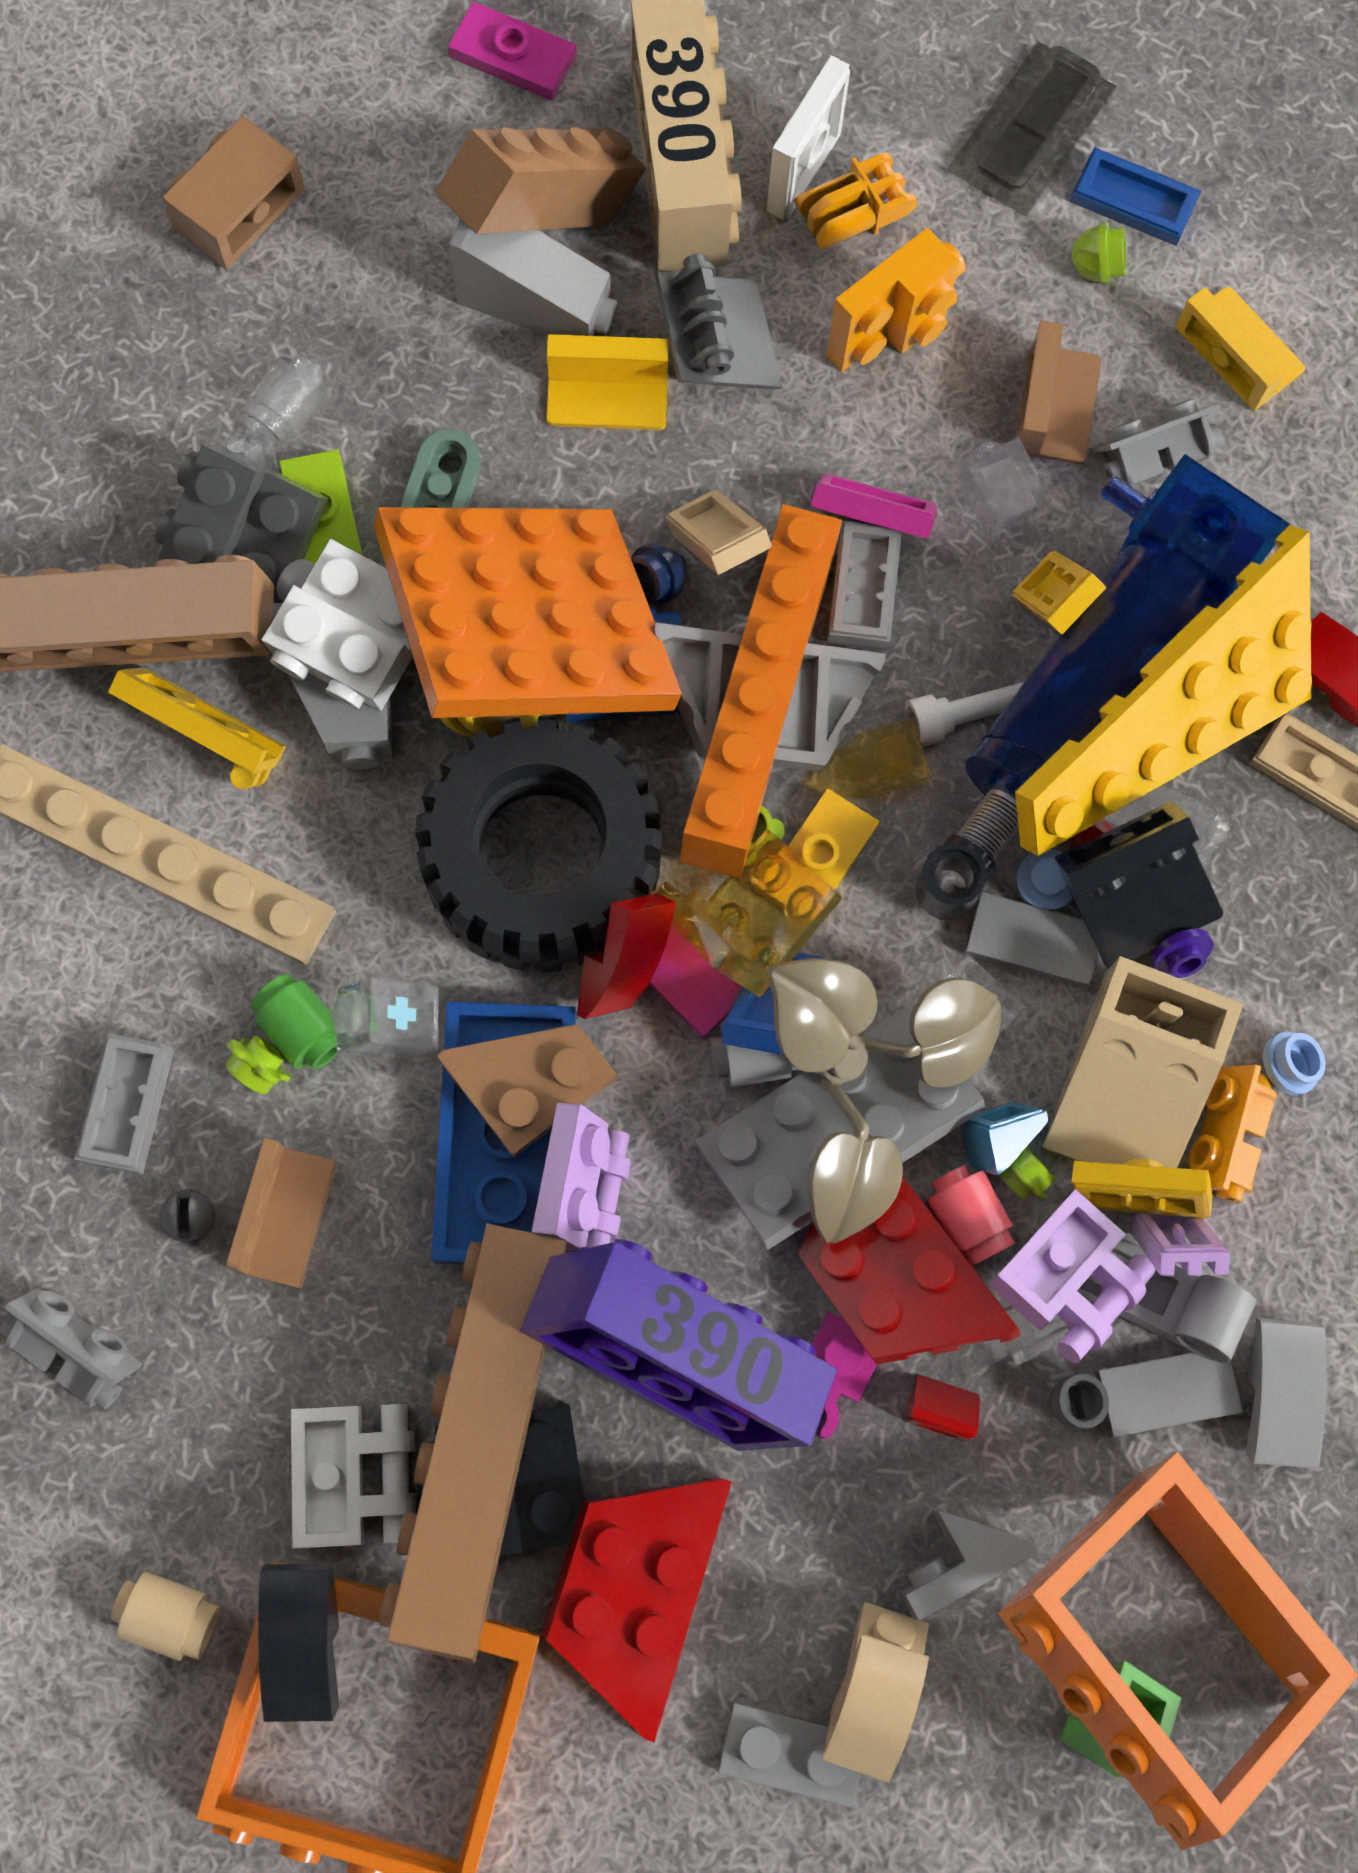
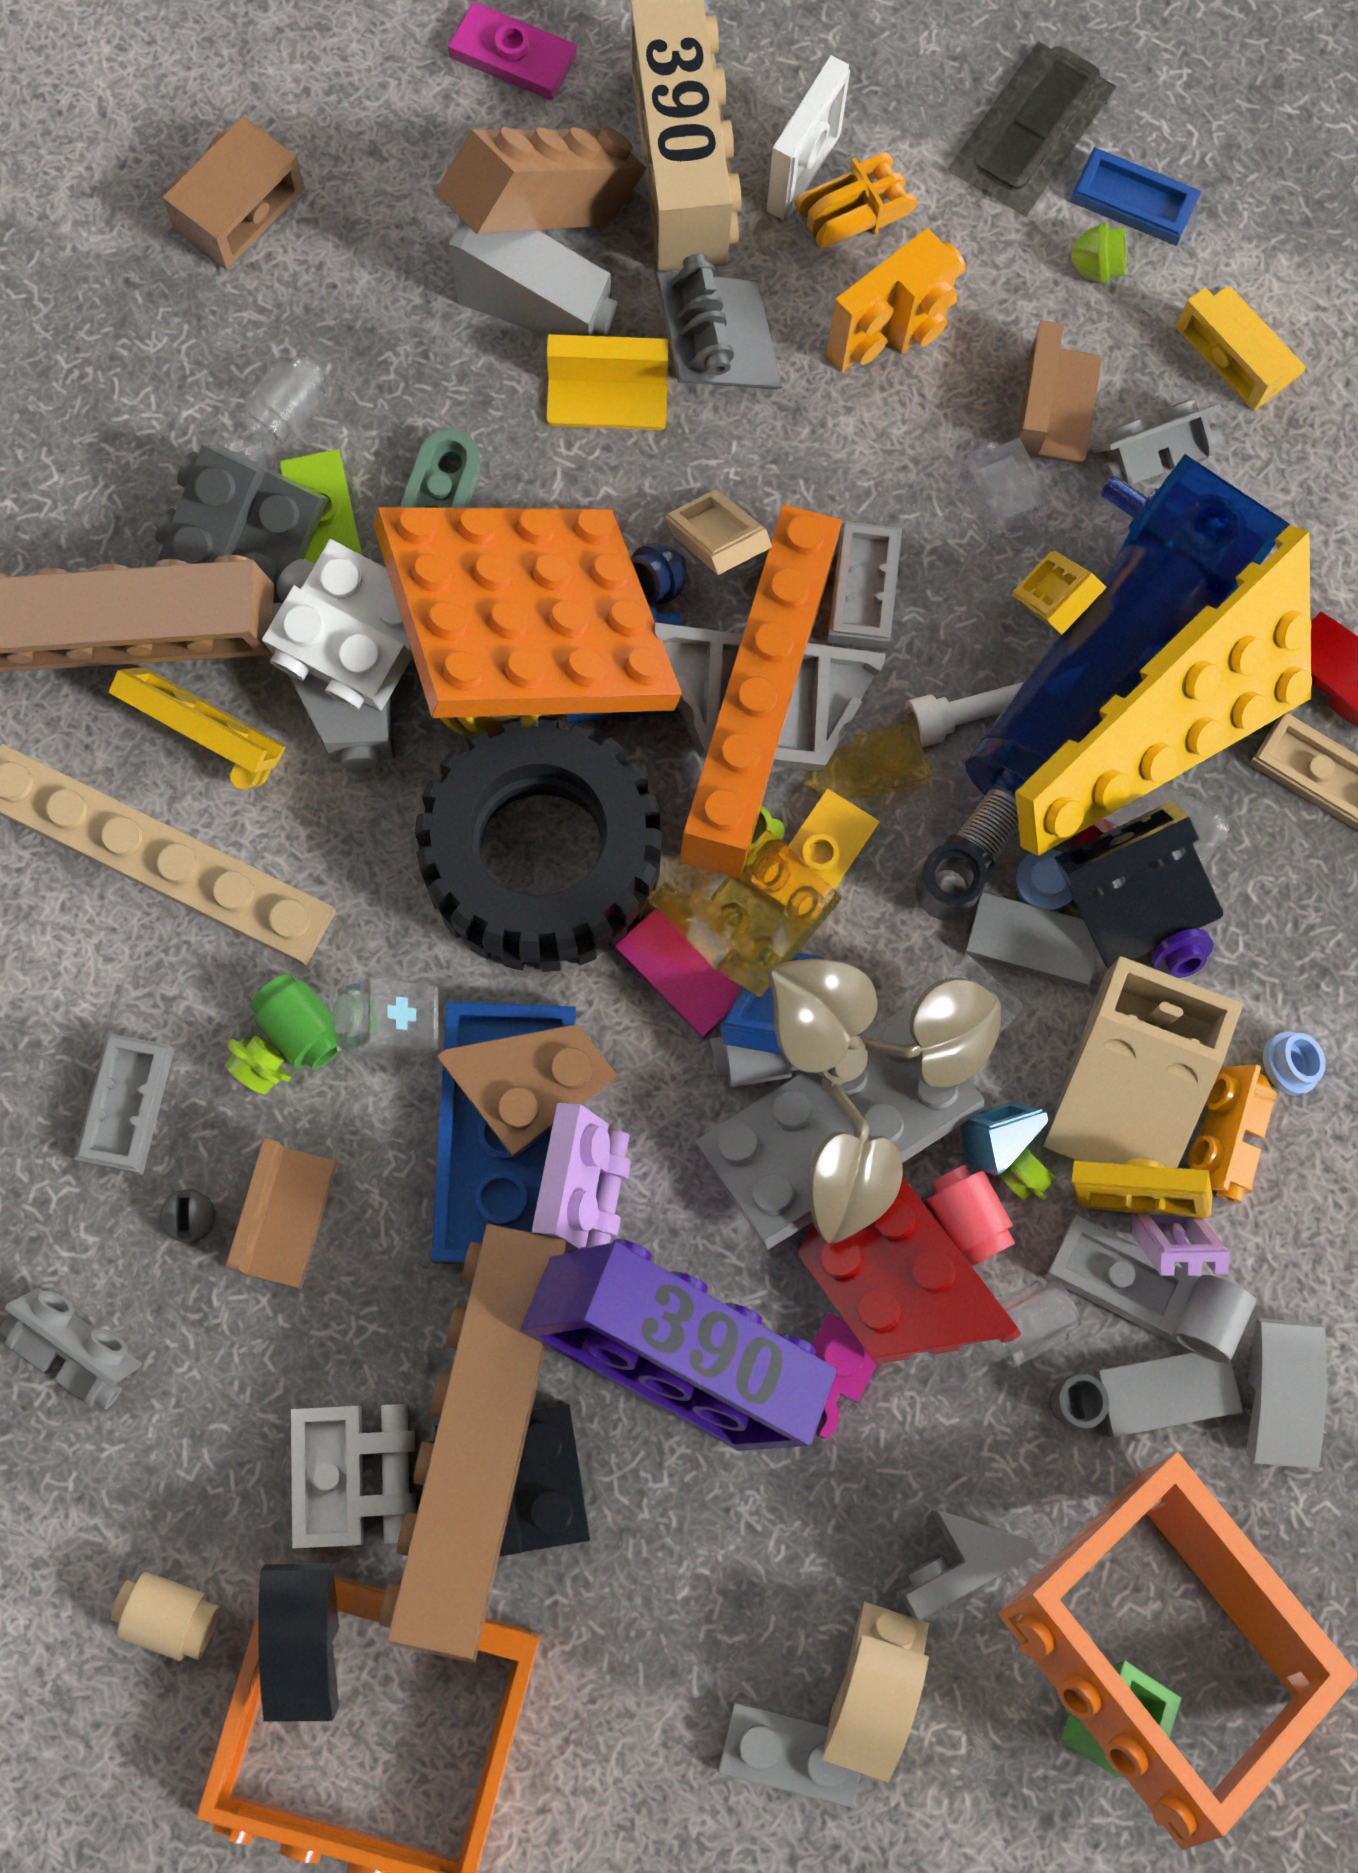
(632, 953): red slope -> none
(633, 1592): red wing -> none
(874, 505): dark pink tile -> none
(943, 1409): red slope -> none
(1058, 1261): lavender plate -> none

